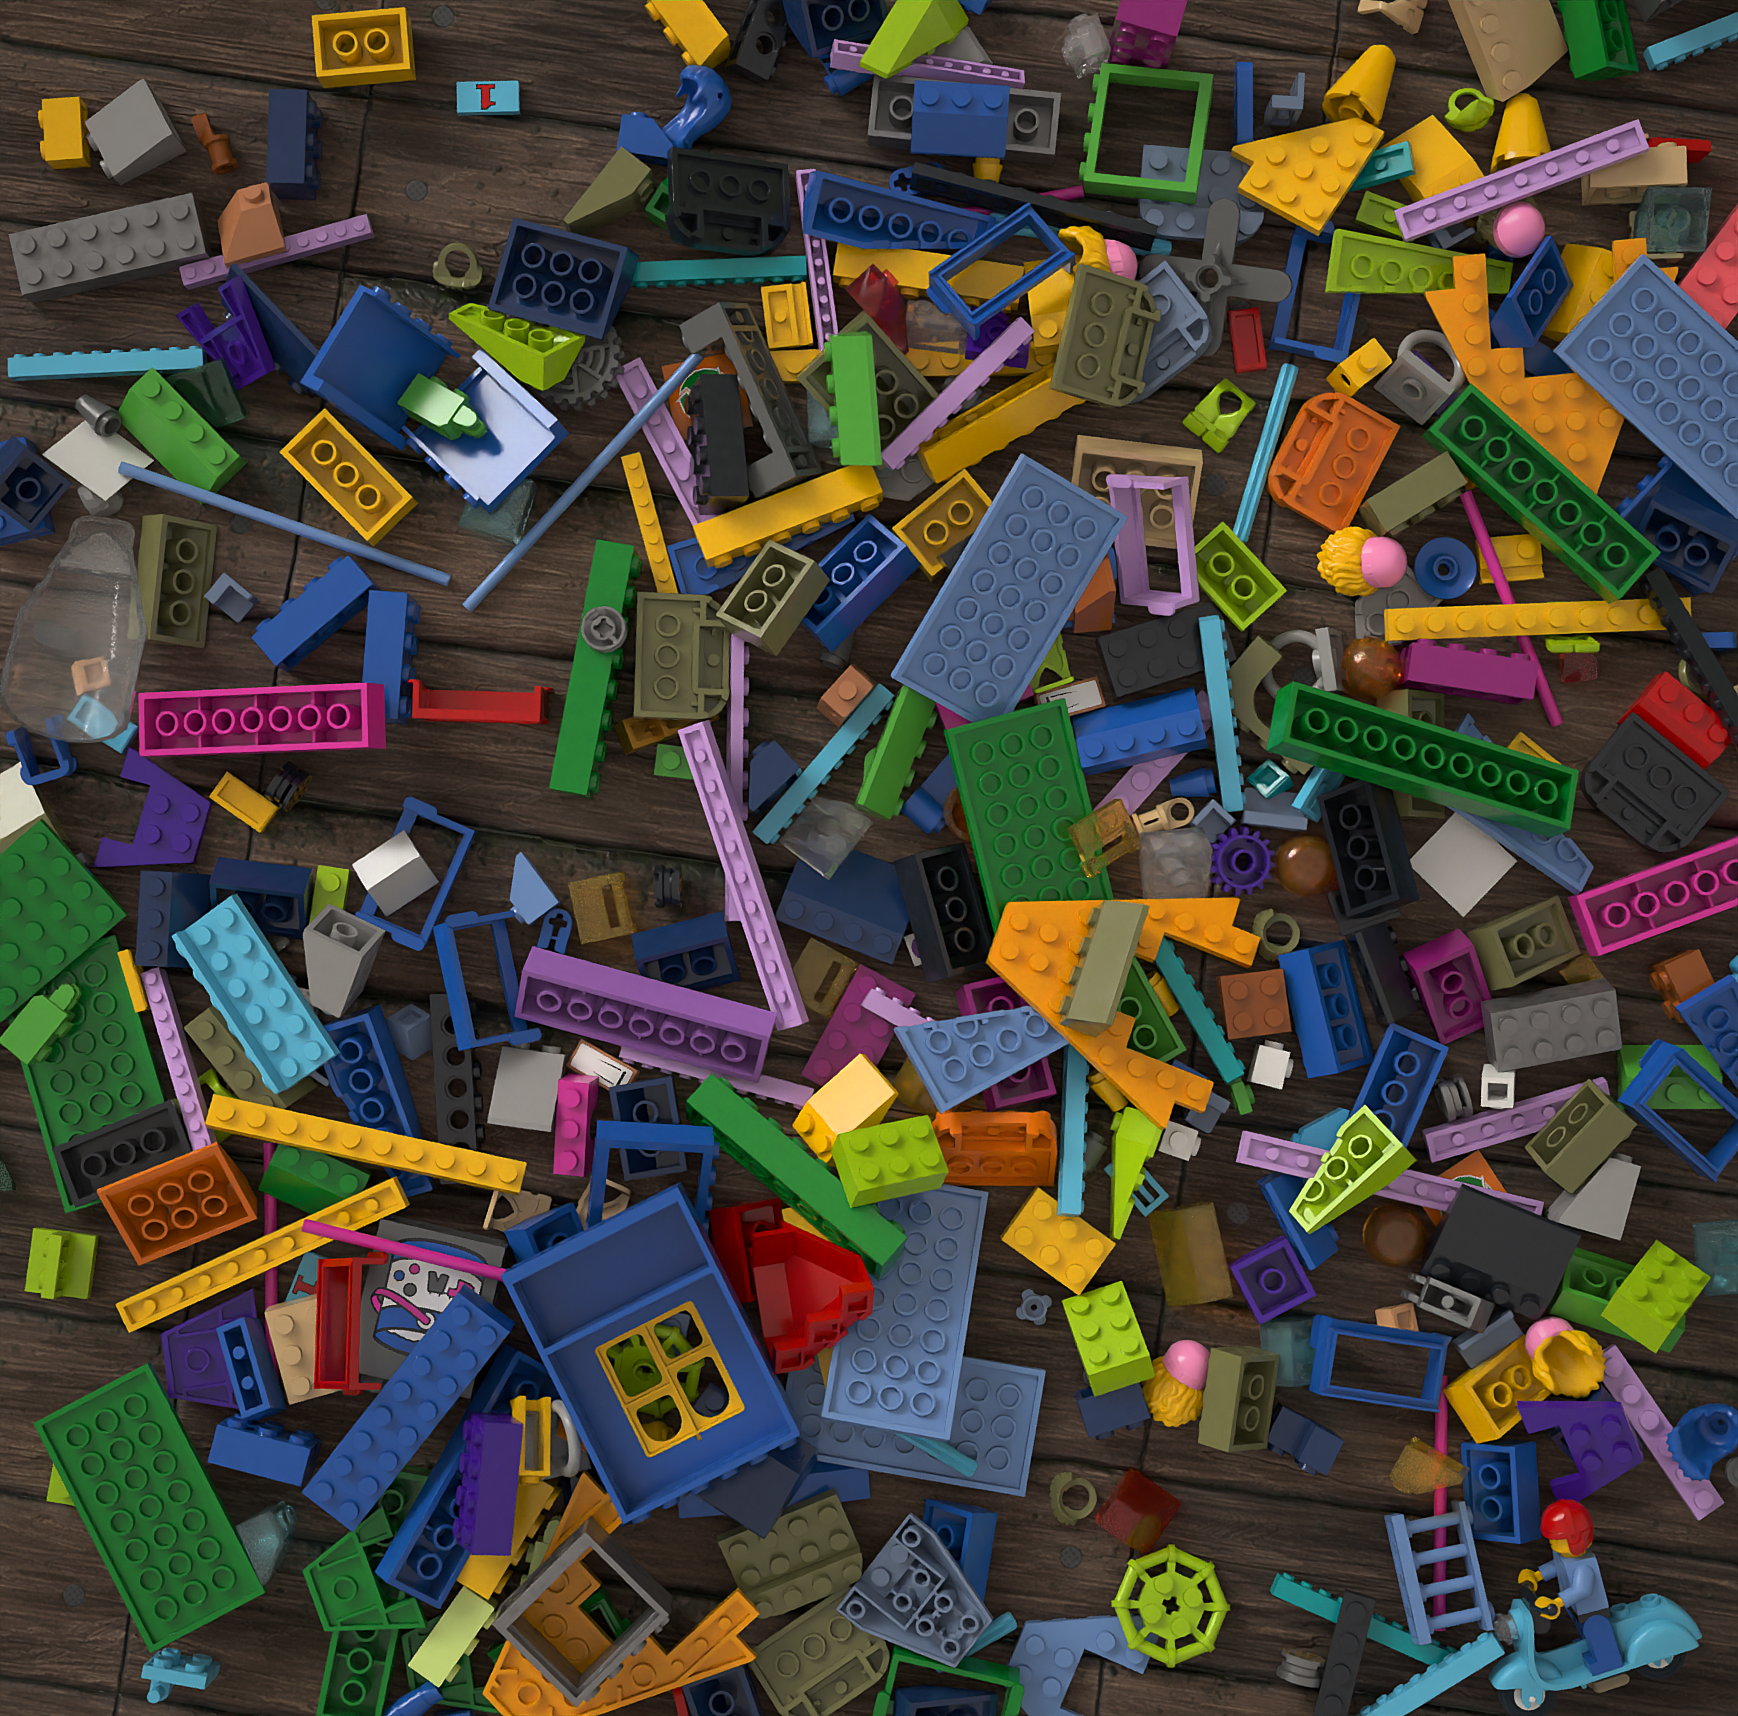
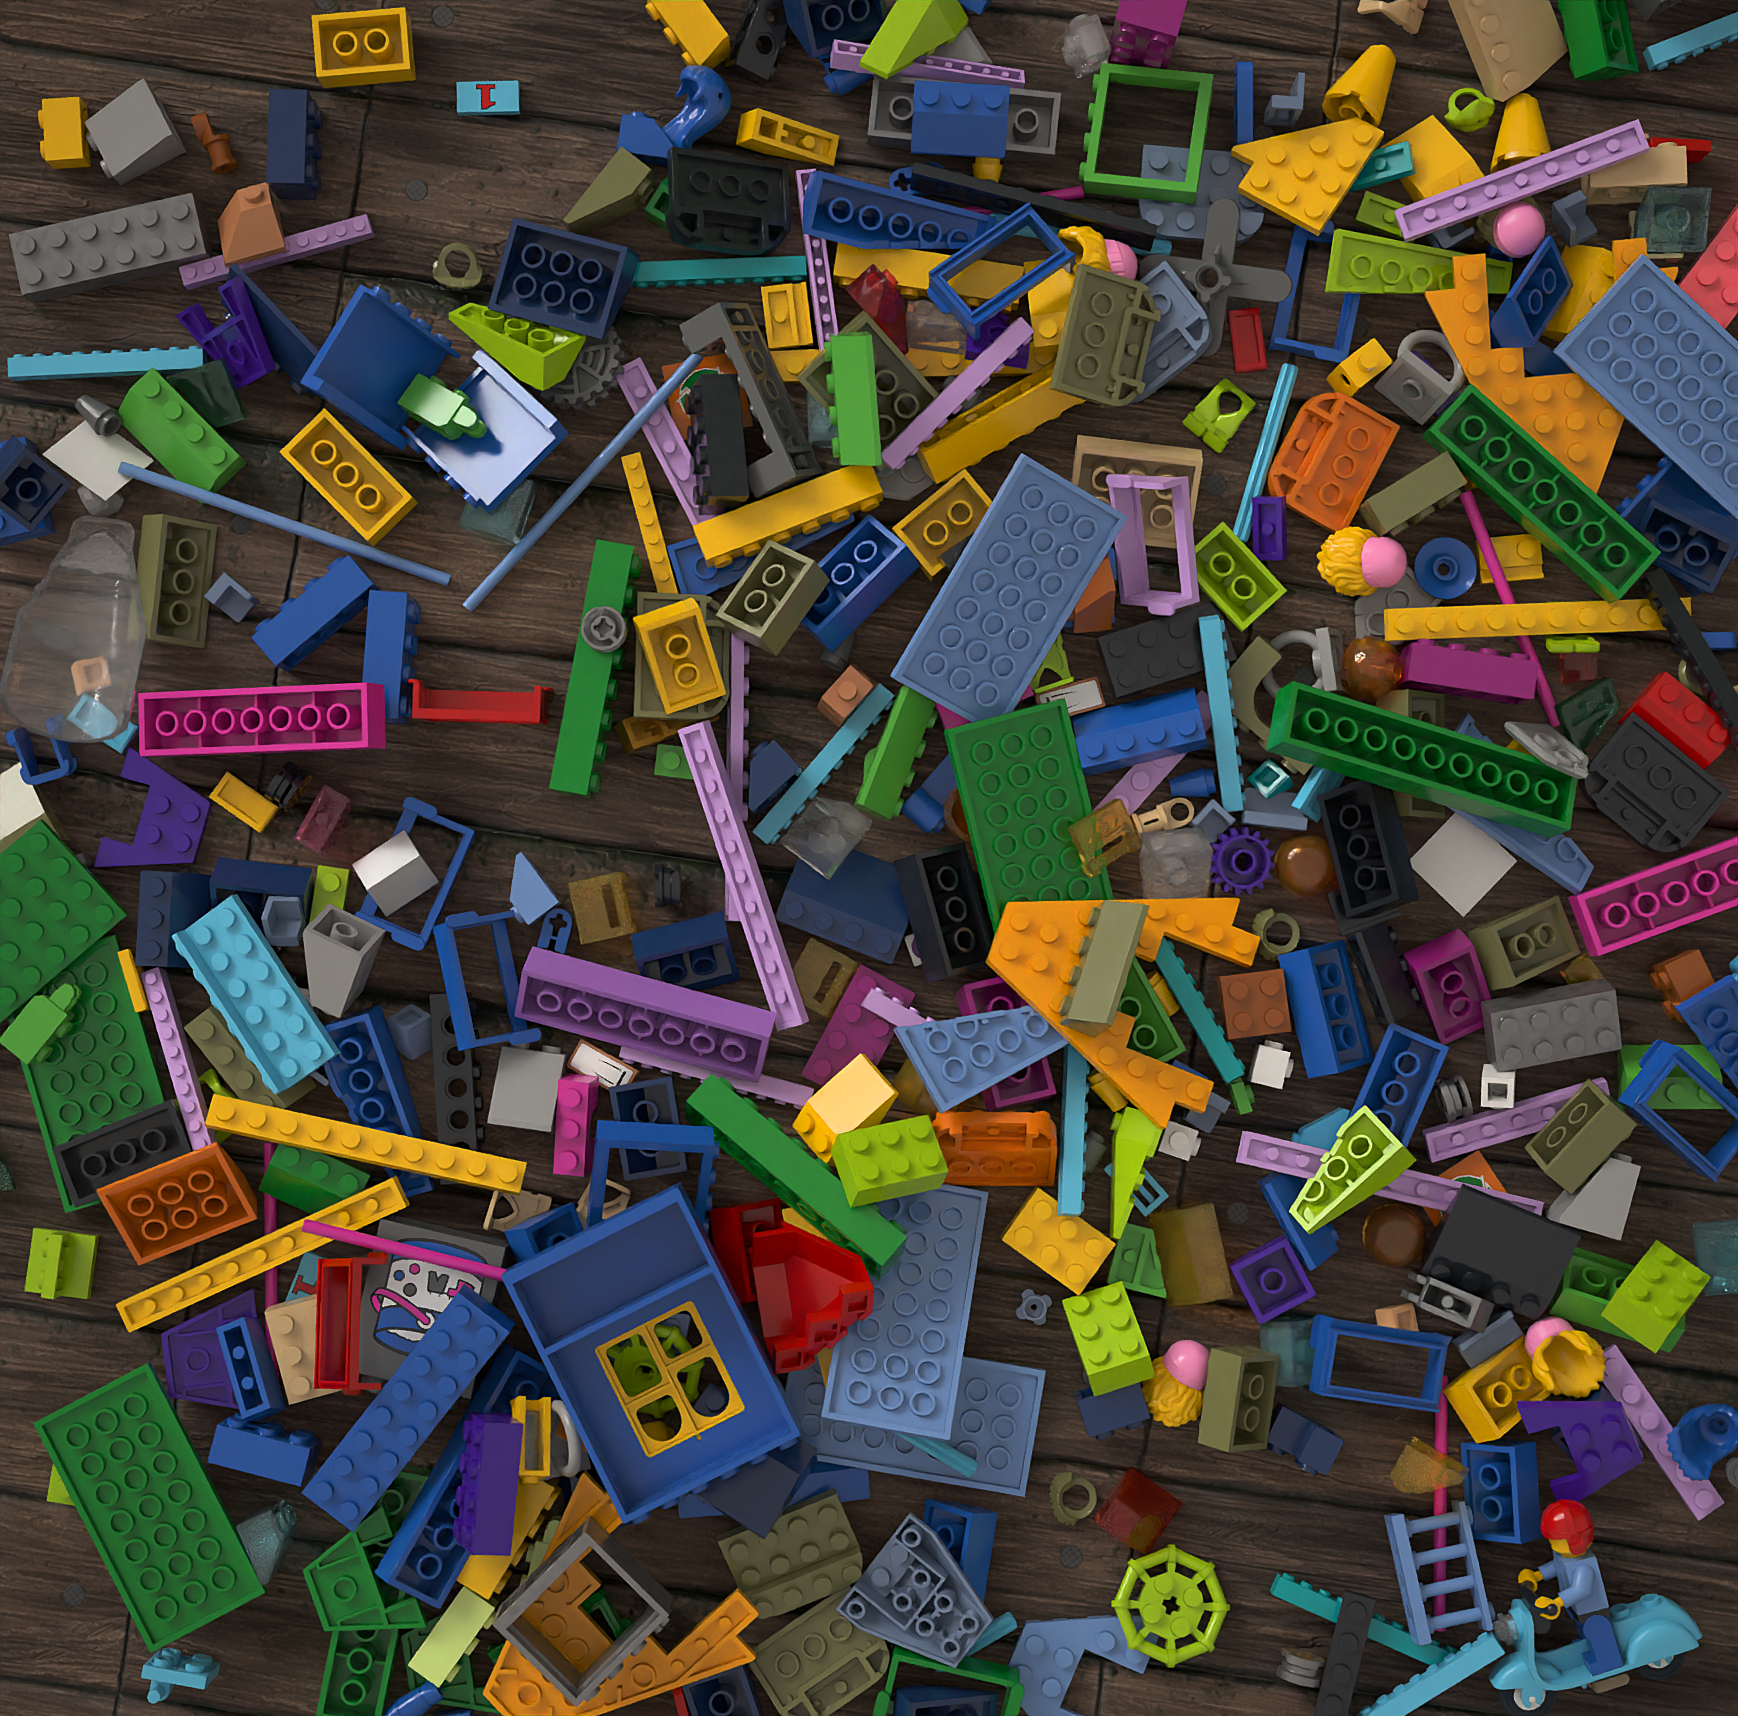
(283, 921): none -> sand blue panel
(324, 820): none -> clear pink brick
(680, 655): none -> yellow slope
(786, 138): none -> yellow slope
(1137, 1261): none -> bright green wing
(1269, 527): none -> dark purple plate
(1550, 747): none -> light grey tile
(1571, 219): none -> sand blue panel
(1587, 712): none -> clear green wing

